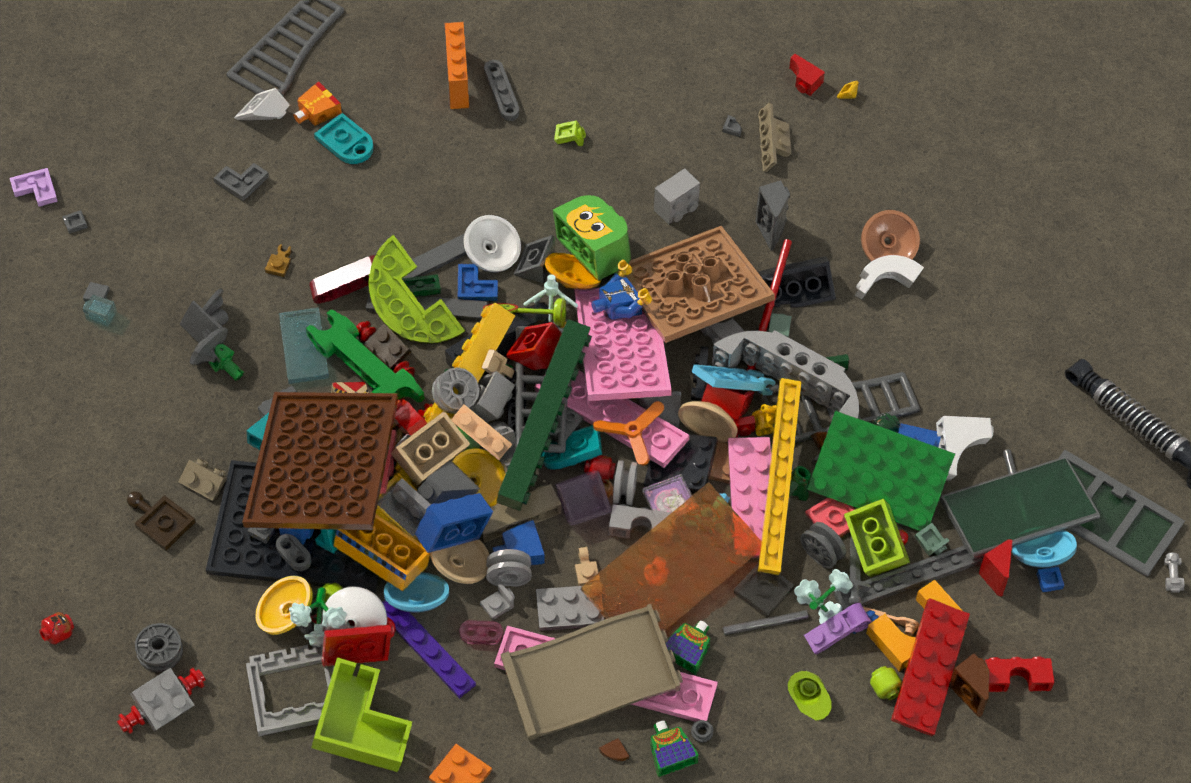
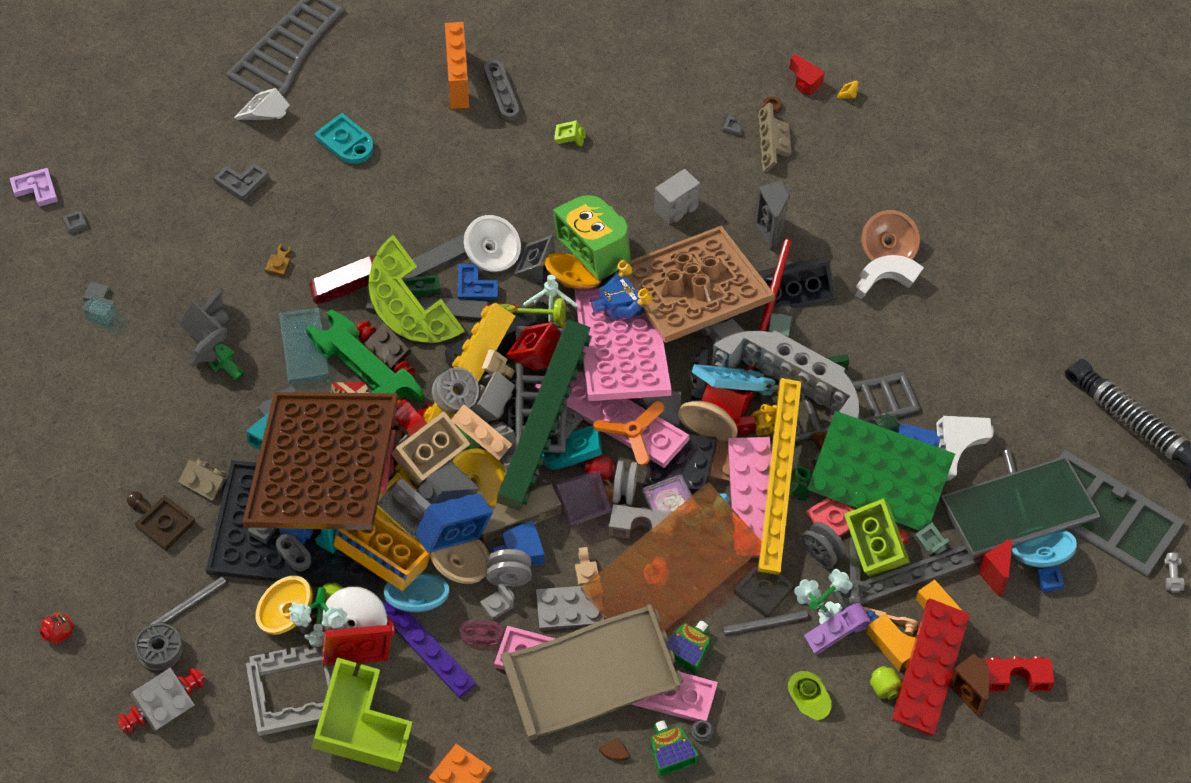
(191, 601): none -> flat silver bar
(317, 105): orange torso -> none
(776, 104): none -> reddish brown tile

